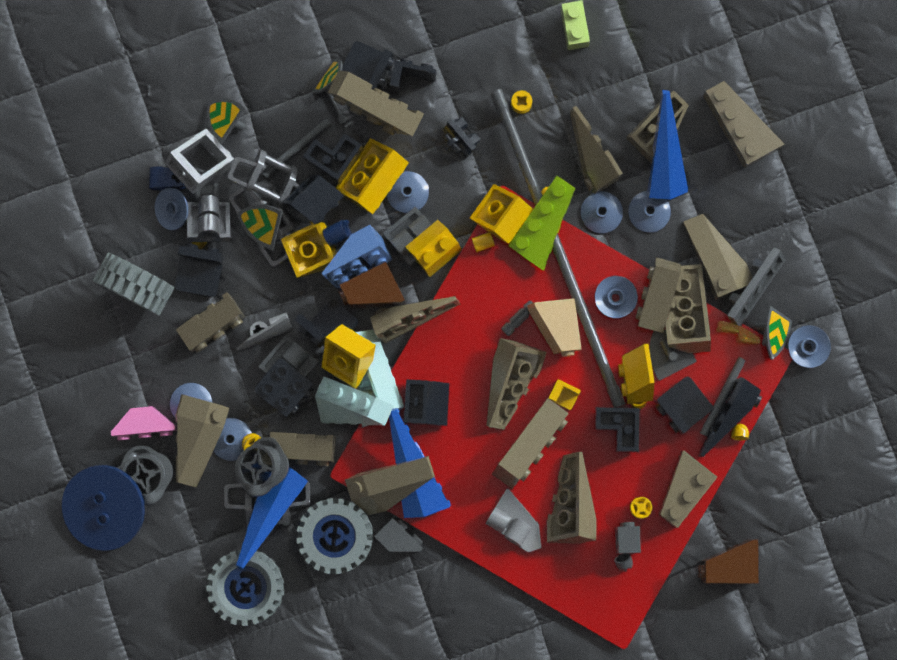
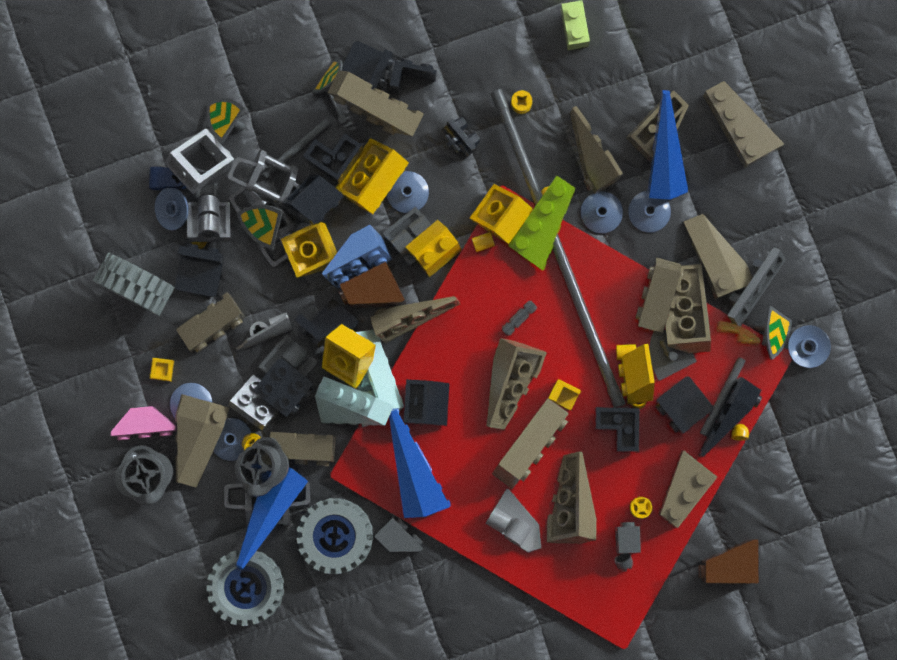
(103, 507): dark blue plate -> none
(162, 369): none -> yellow tile
(252, 405): none -> flat silver plate
(337, 233): dark blue piece -> none
(386, 486): dark tan wedge -> none
(558, 325): tan slope -> none
(620, 286): sand blue dish -> none
(624, 349): none -> yellow hinge

